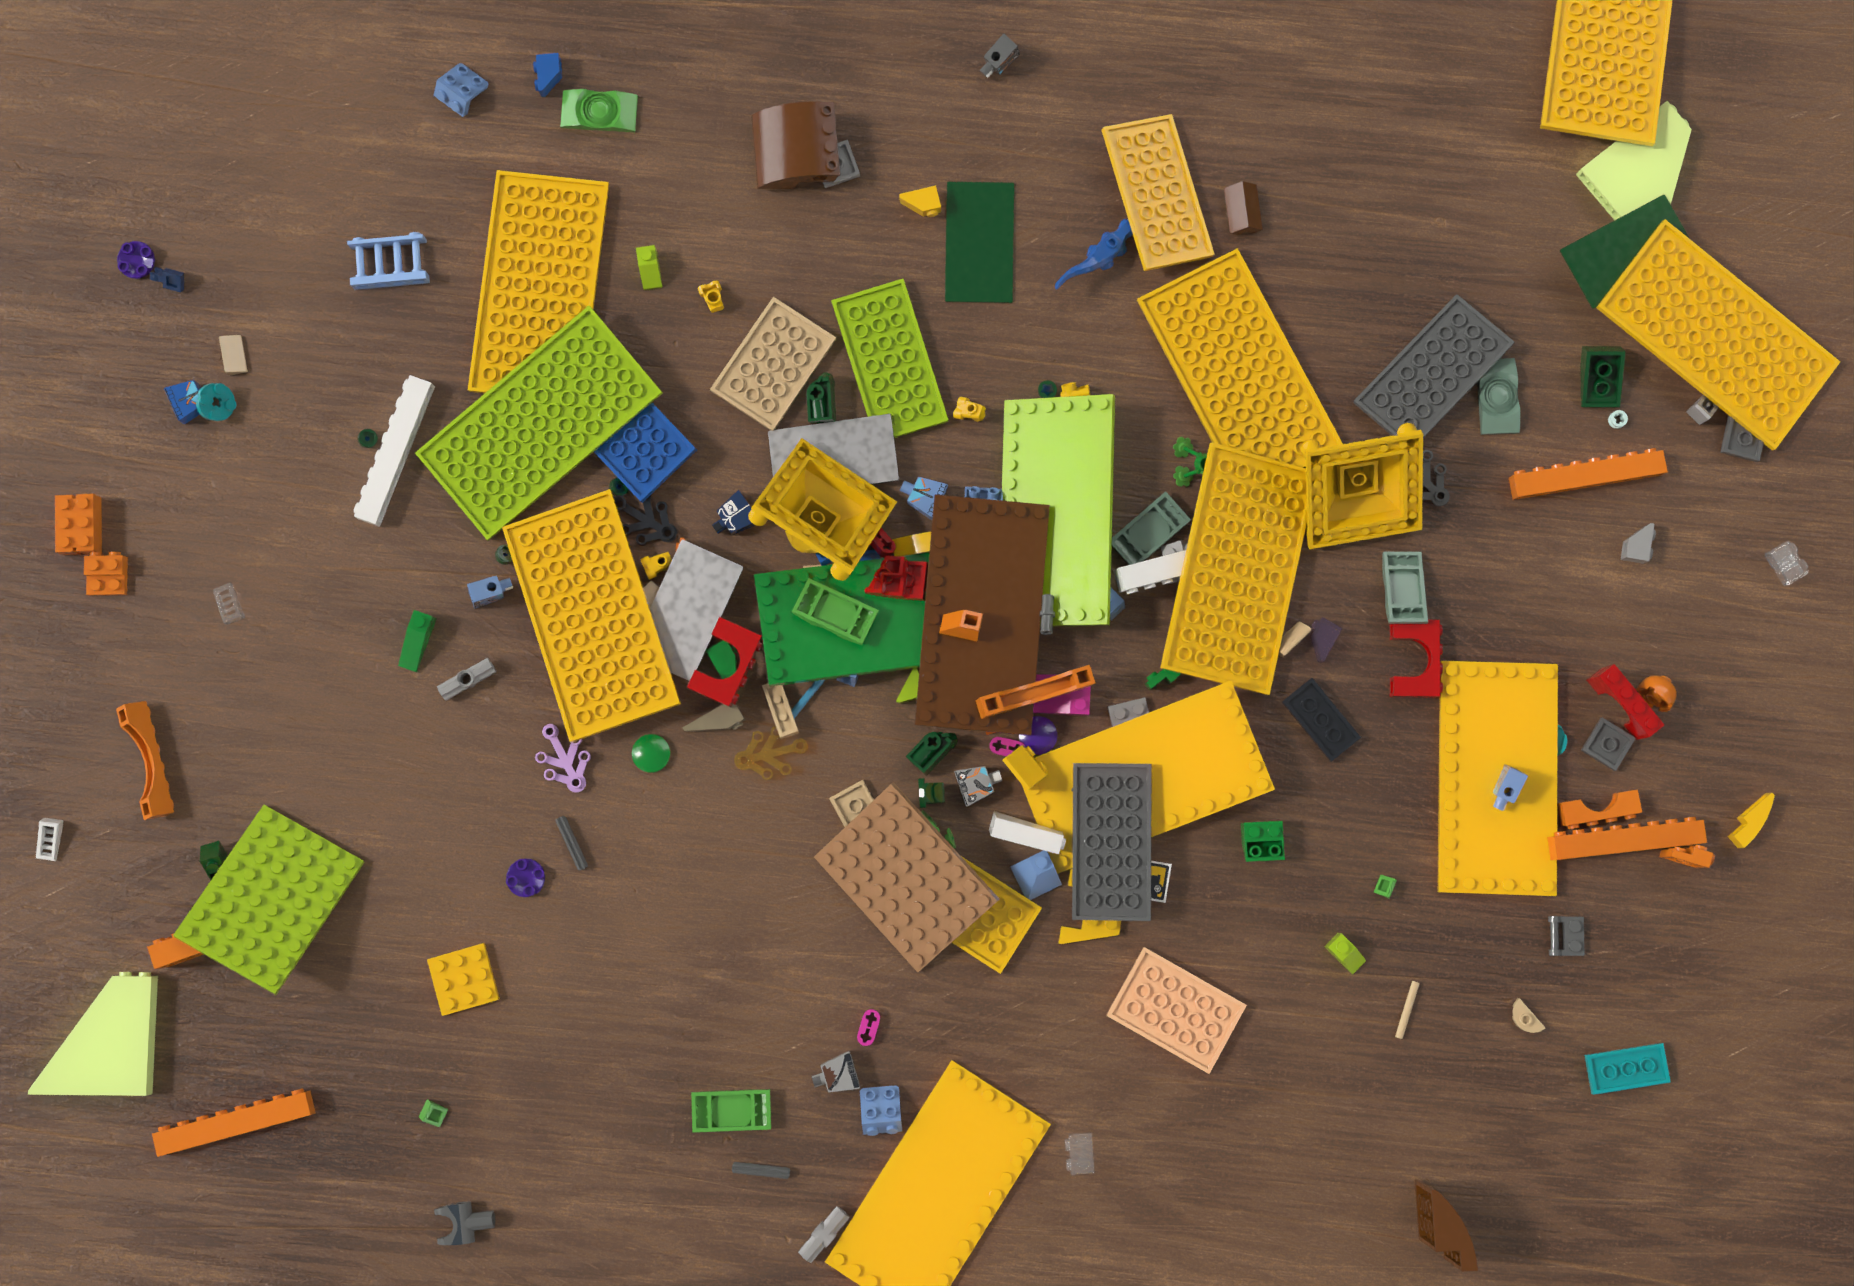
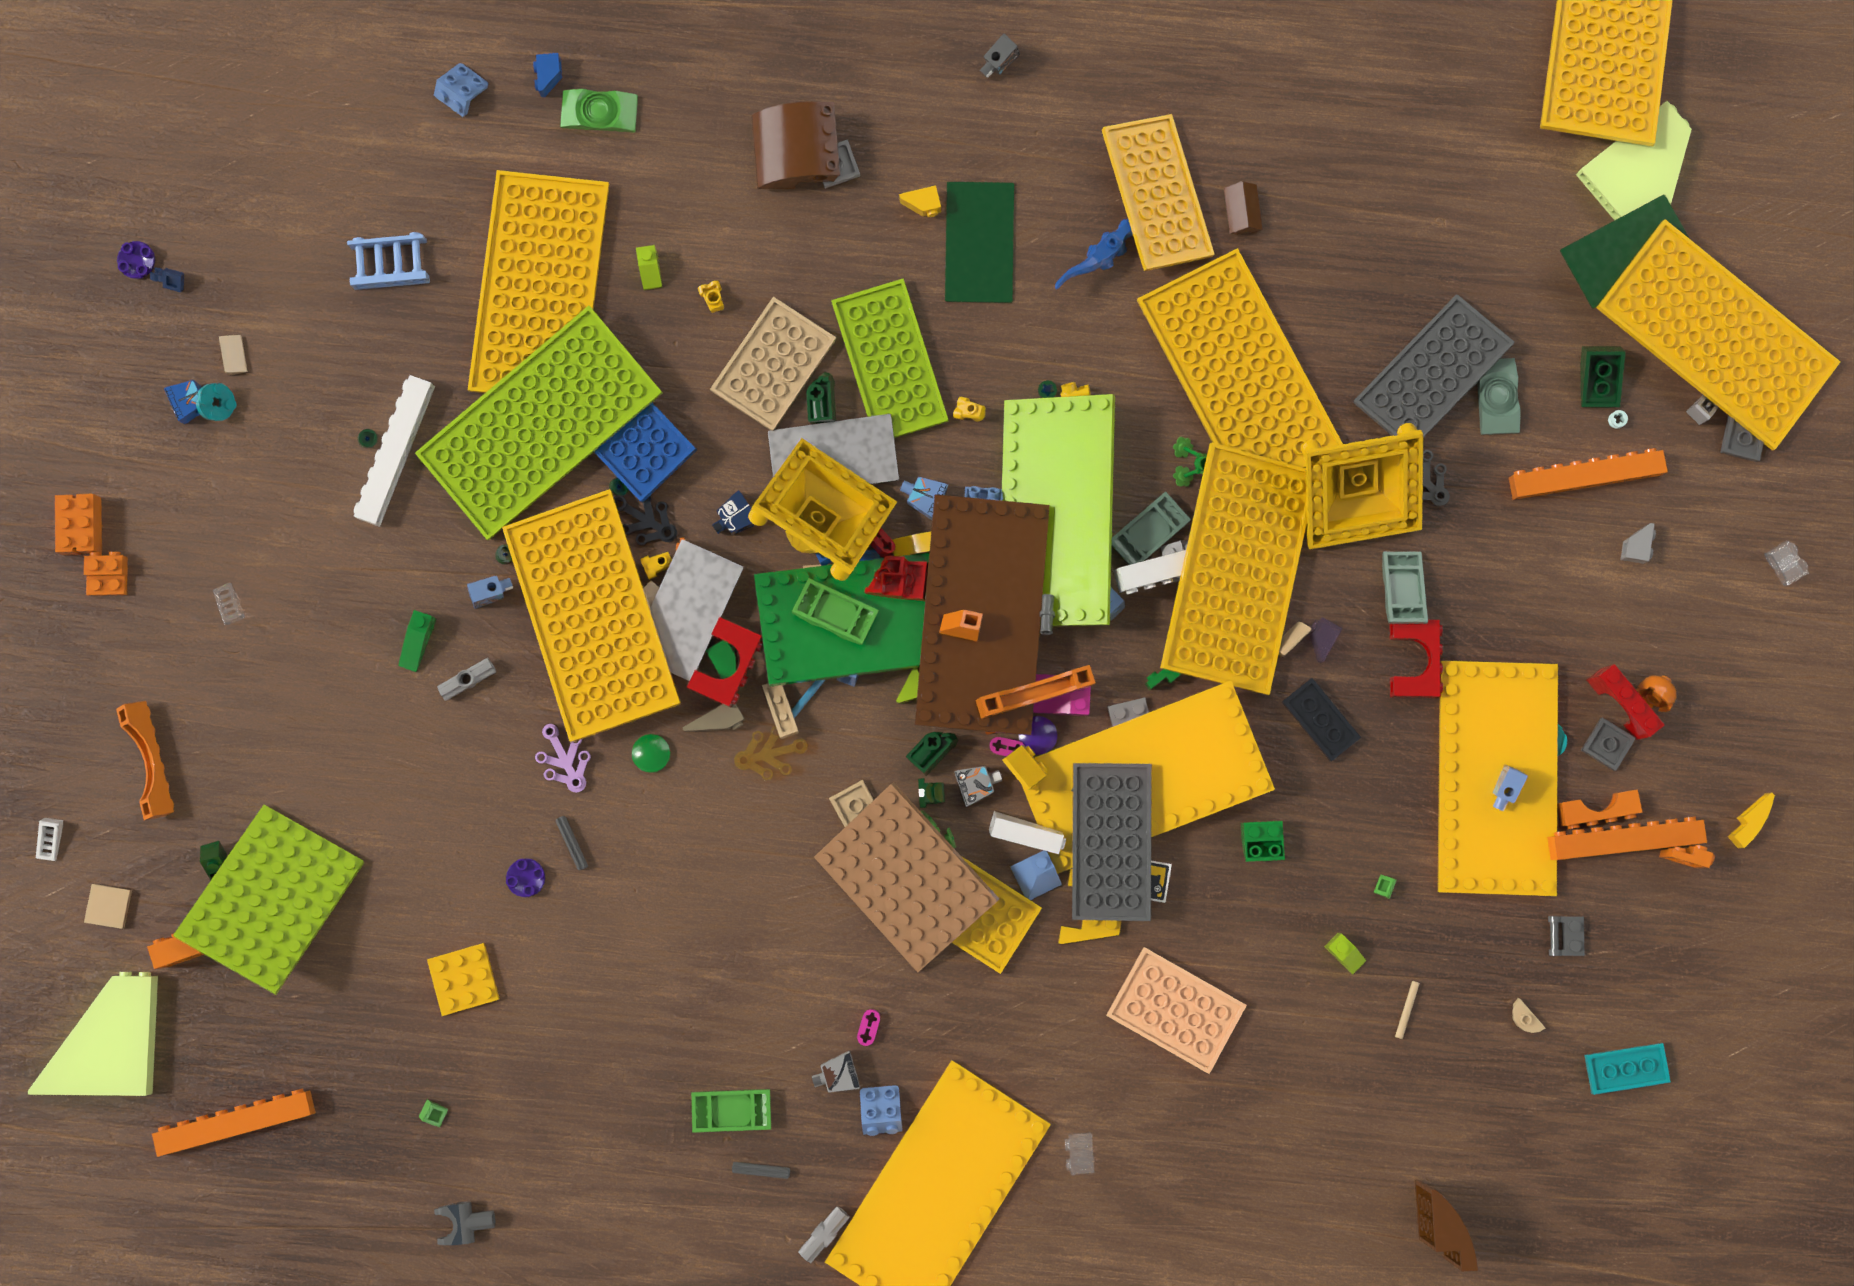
(108, 906): none -> tan tile

